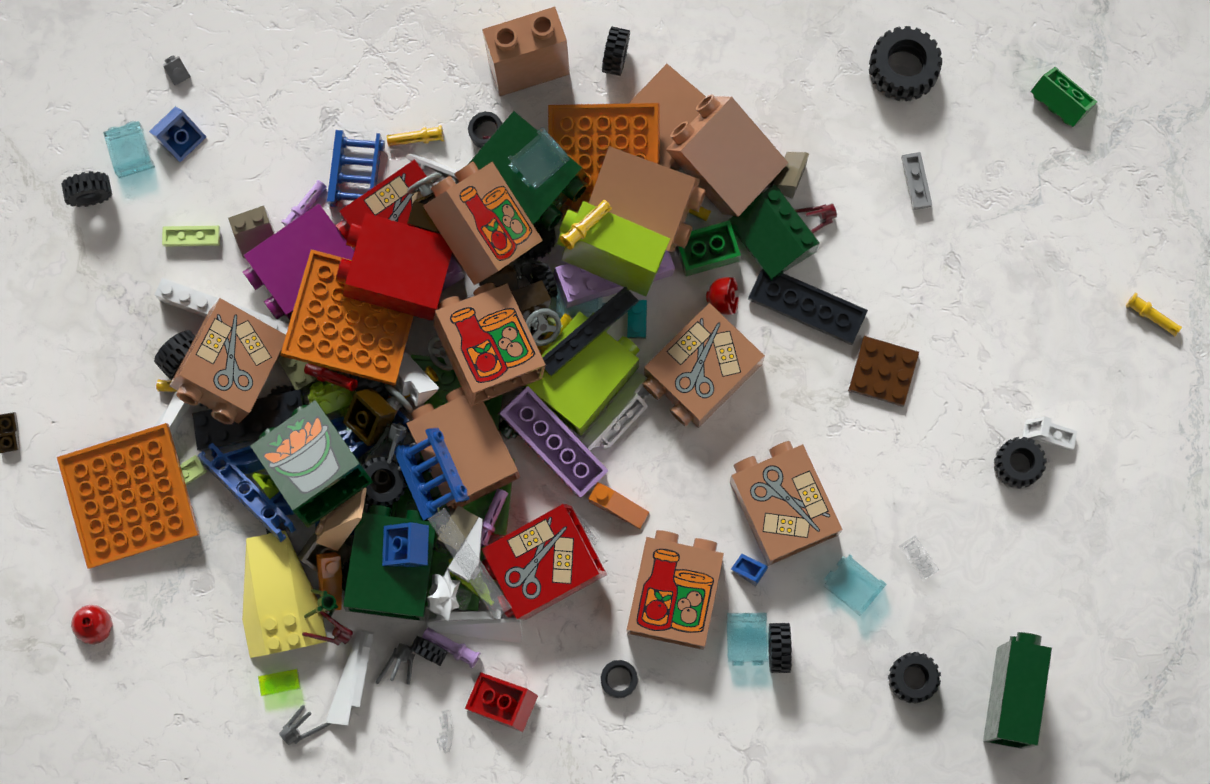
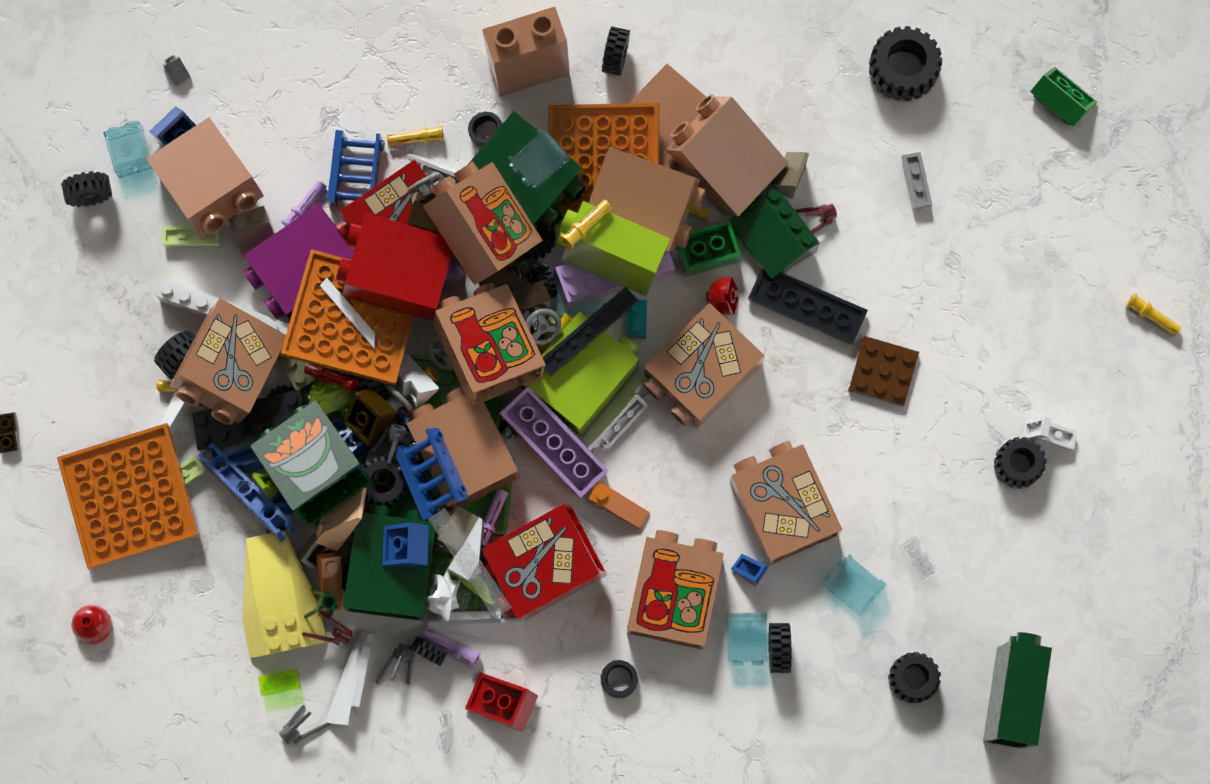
(205, 178): none -> nougat brick
(349, 311): none -> white sticker

